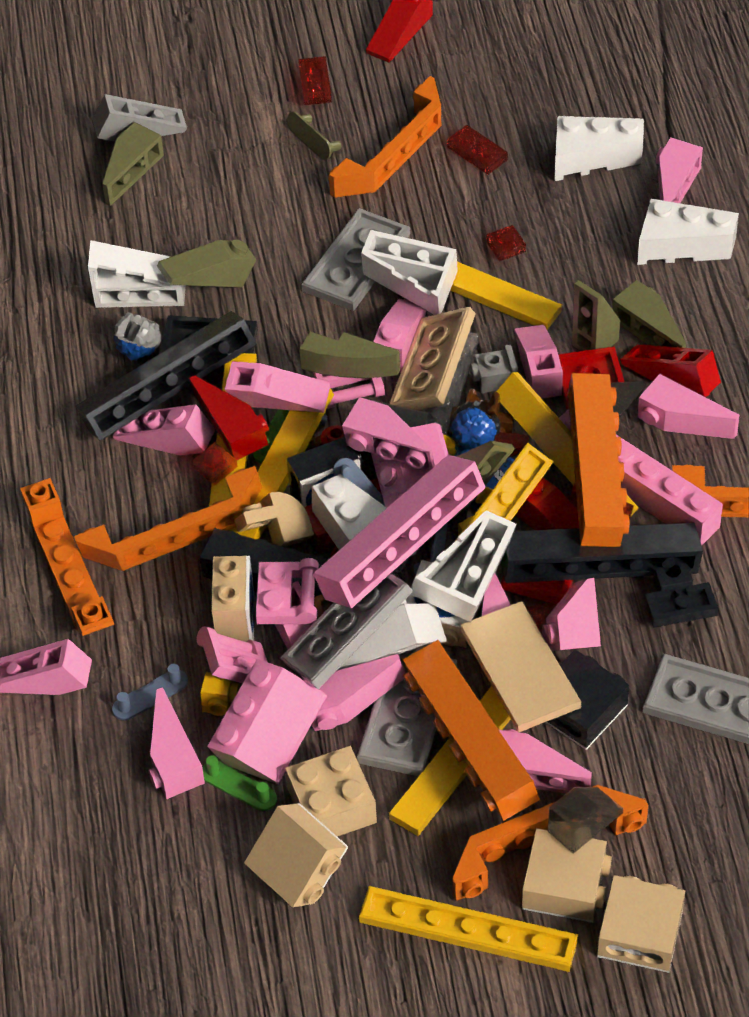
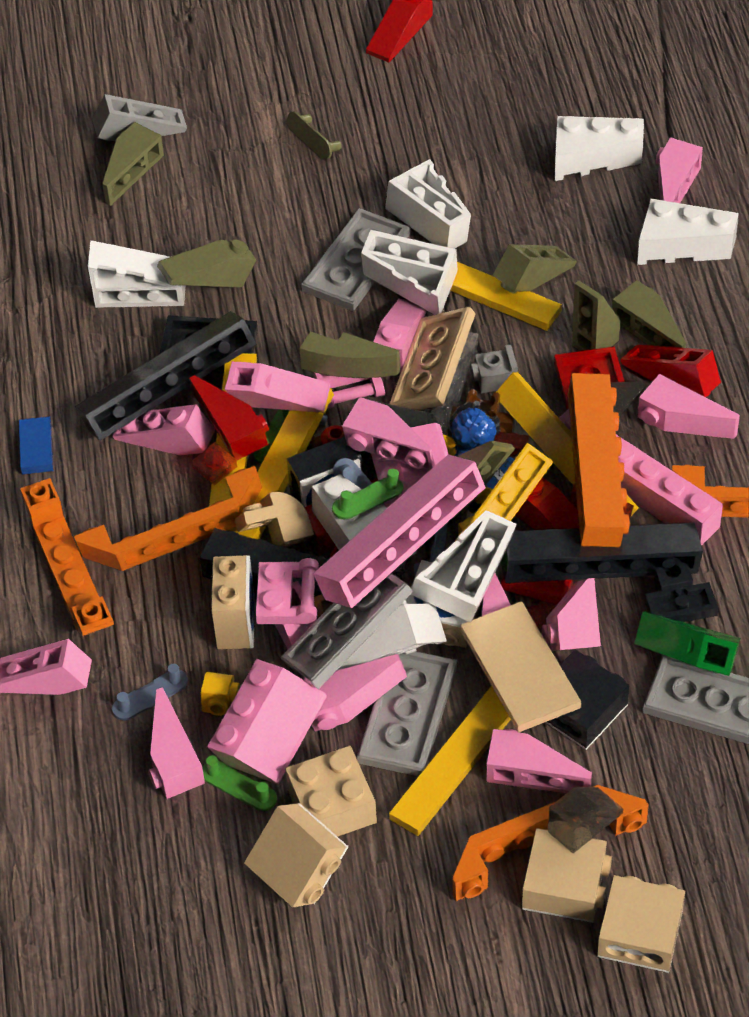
(36, 445): none -> blue tile
(136, 336): light grey piece -> none
(229, 656): bright pink plate -> none
(315, 80): clear red plate -> none
(354, 179): orange slope -> none
(363, 500): none -> bright green piece
(428, 206): none -> white wedge
(469, 928): yellow tile -> none
(471, 731): orange brick -> none
(477, 149): clear red plate -> none
(506, 243): clear red plate -> none
(531, 266): none -> olive slope
(540, 360): bright pink slope -> none
(688, 643): none -> green slope

